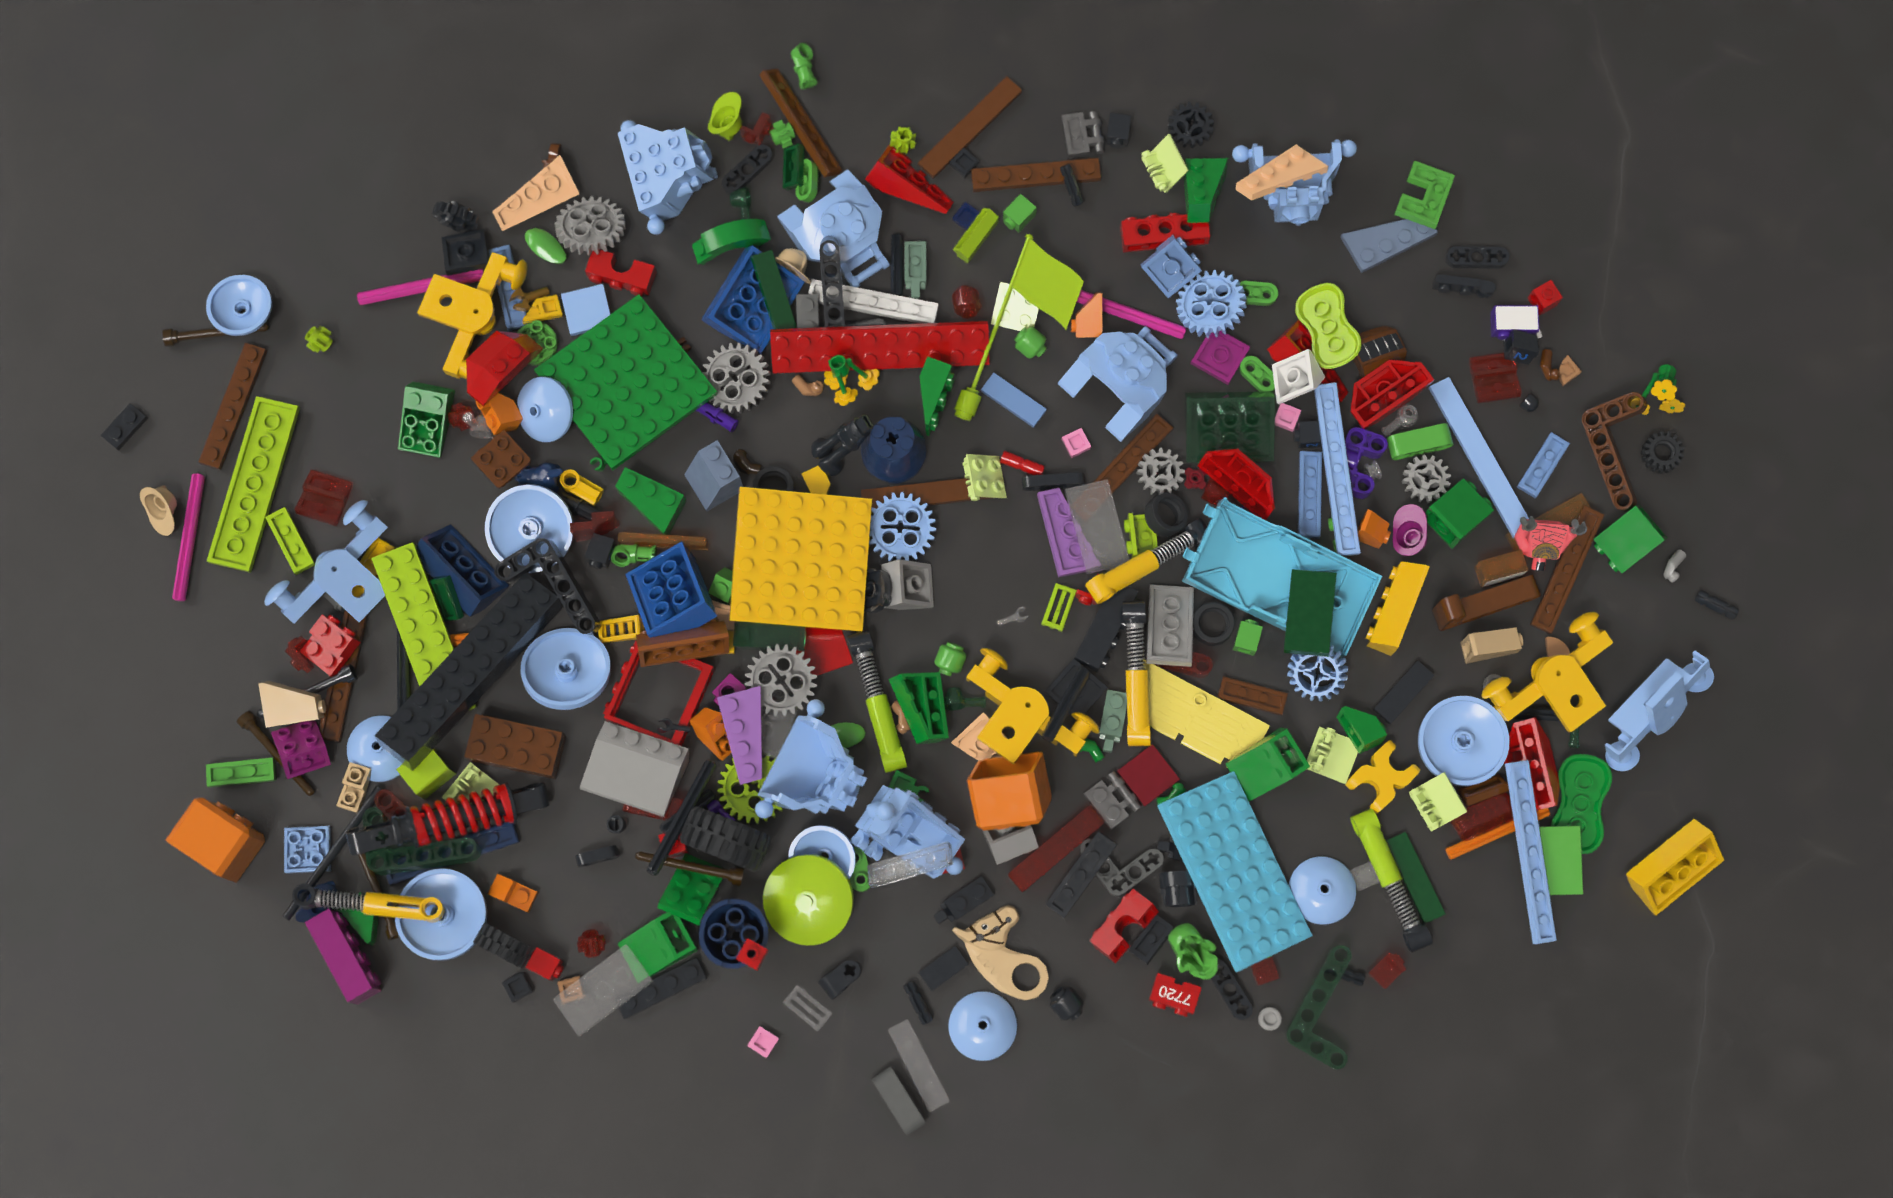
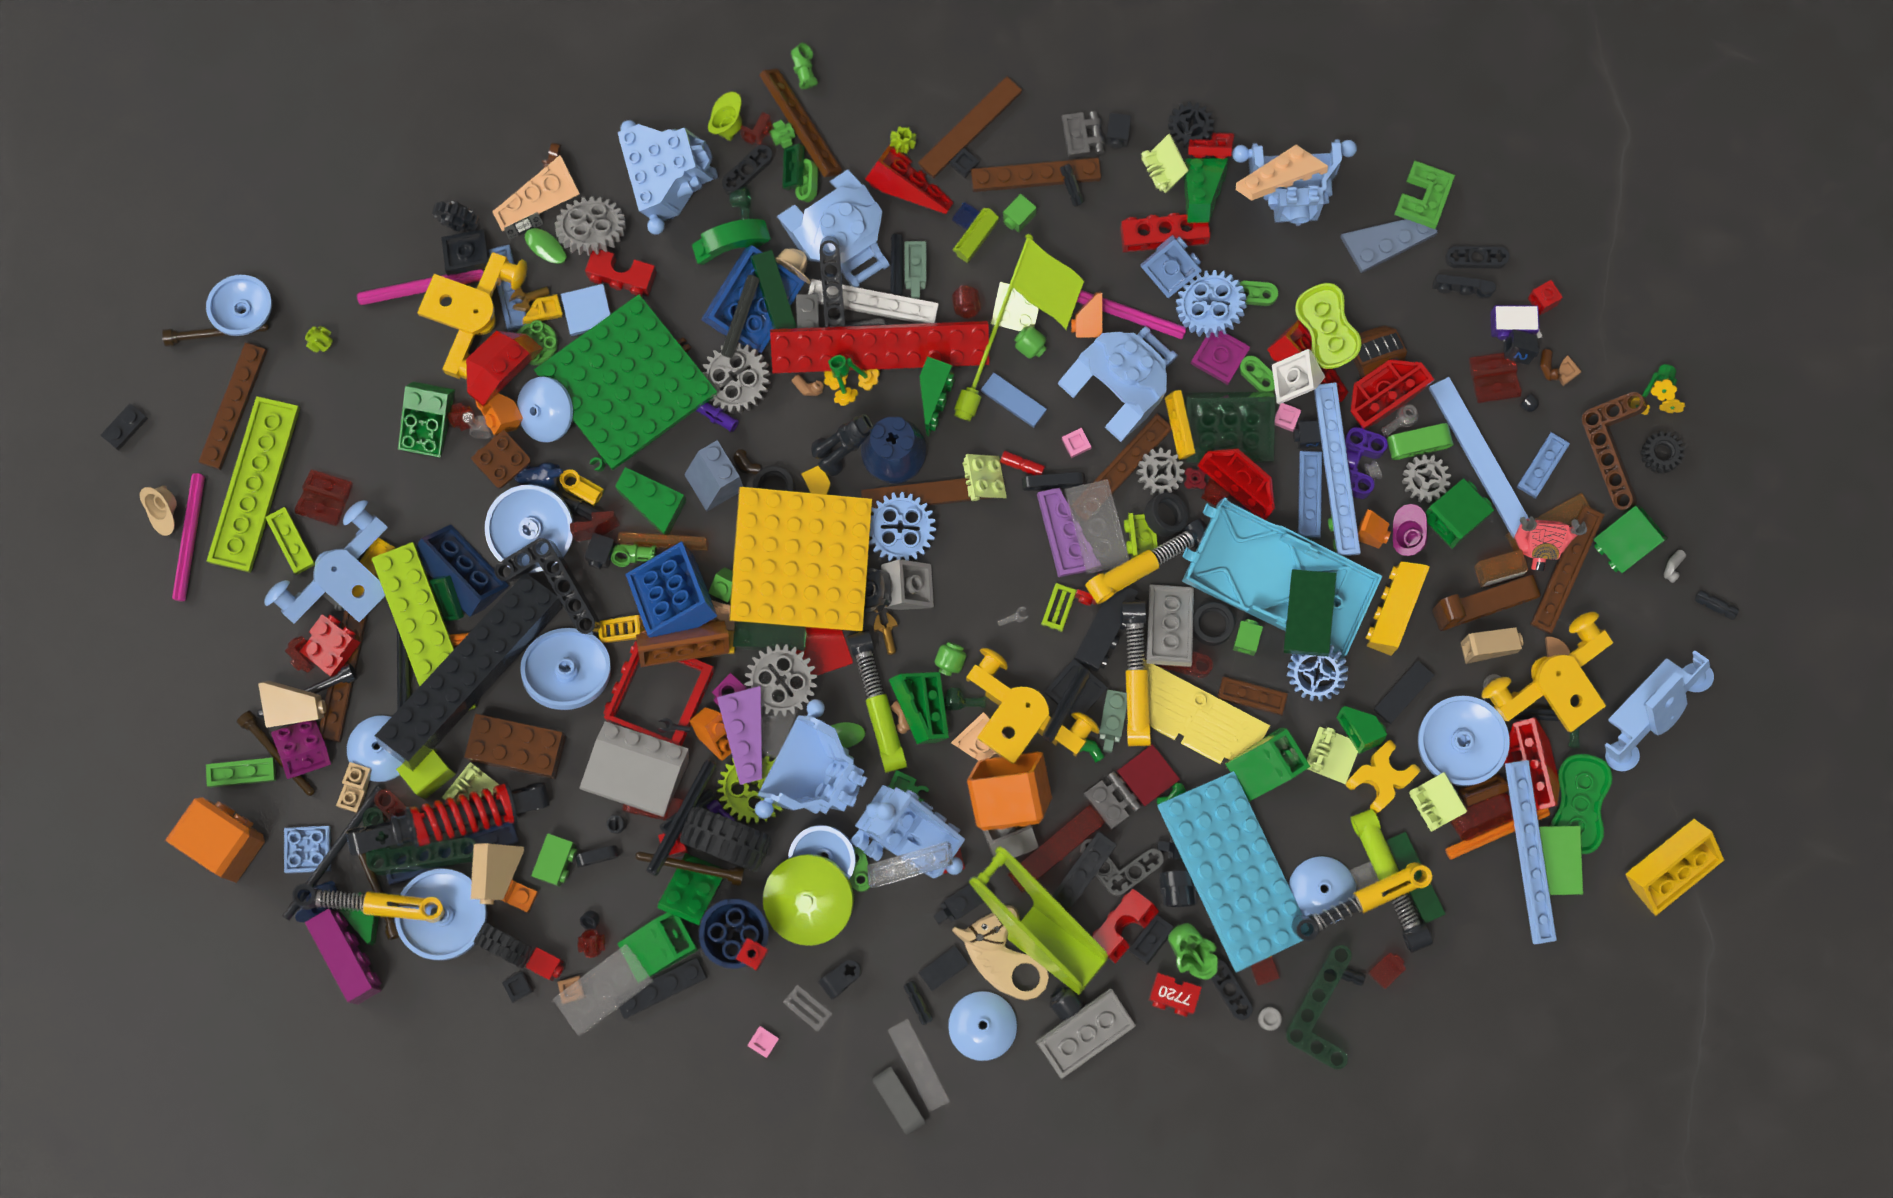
(493, 871): none -> tan slope
(523, 225): none -> sticker
(554, 860): none -> bright green brick
(590, 920): none -> black hinge
(740, 316): none -> pearl dark grey axle
(887, 634): none -> pearl gold bar
(1047, 930): none -> lime piece
(1086, 1033): none -> light grey tile
(1179, 425): none -> yellow tile
(1219, 146): none -> red plate
(1364, 900): none -> piece

